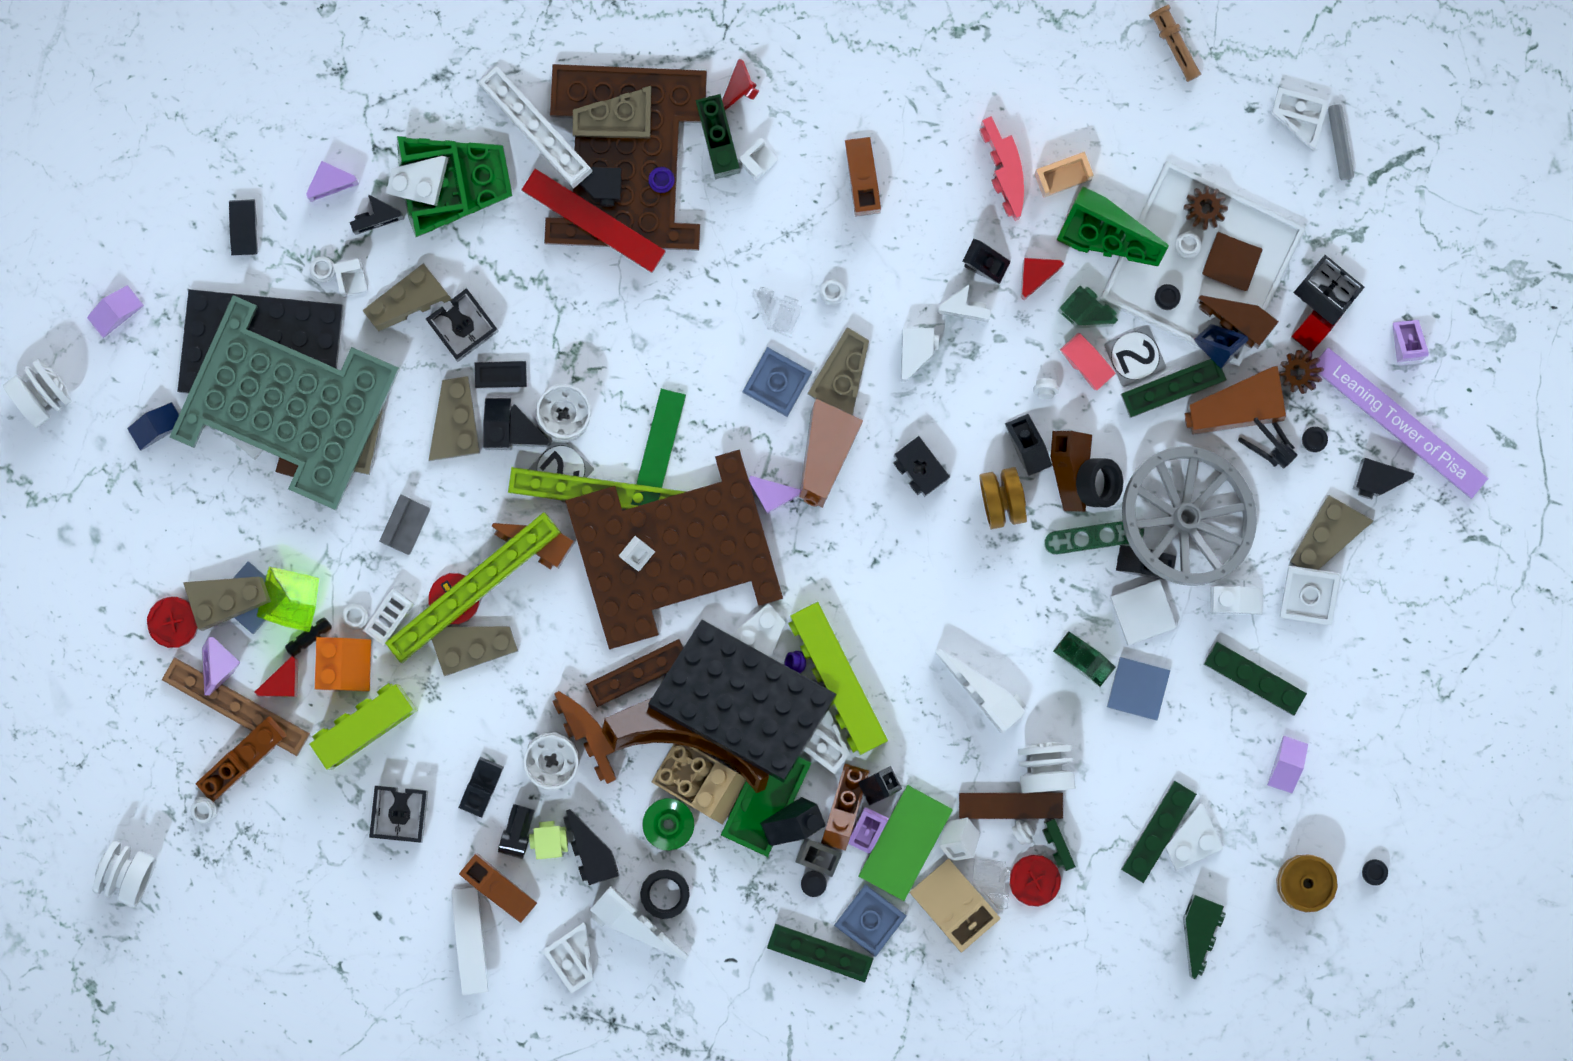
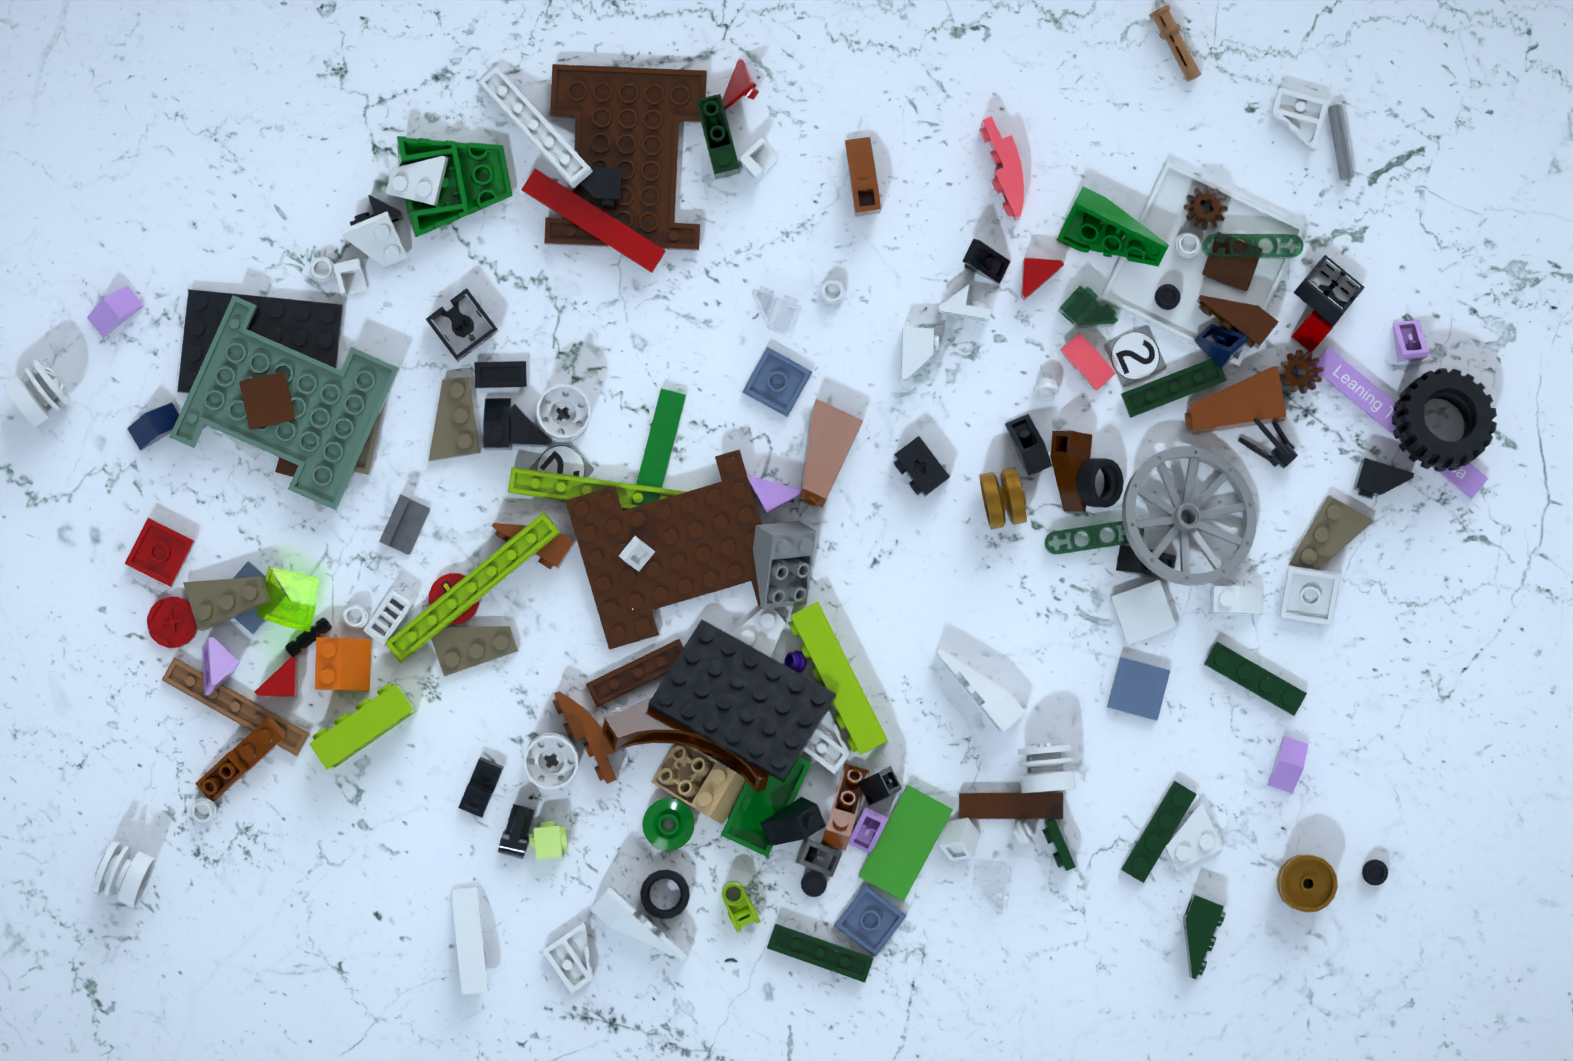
(159, 552): none -> red plate
(243, 227): black slope -> none
(267, 400): none -> reddish brown sticker
(329, 181): lavender slope -> none
(377, 239): none -> white wing
(397, 826): piece -> none
(408, 296): dark tan wing -> none
(497, 887): dark orange slope -> none
(596, 856): black slope -> none
(616, 118): dark tan wing -> none
(661, 179): dark purple plate -> none
(739, 907): none -> lime piece
(783, 563): none -> light grey slope
(842, 373): dark tan wing -> none
(955, 905): tan slope -> none
(1035, 880): red tile -> none
(1064, 174): light nougat panel -> none
(1084, 659): clear green slope -> none
(1252, 242): none -> clear green beam
(1314, 439): black plate -> none
(1470, 402): none -> black tyre

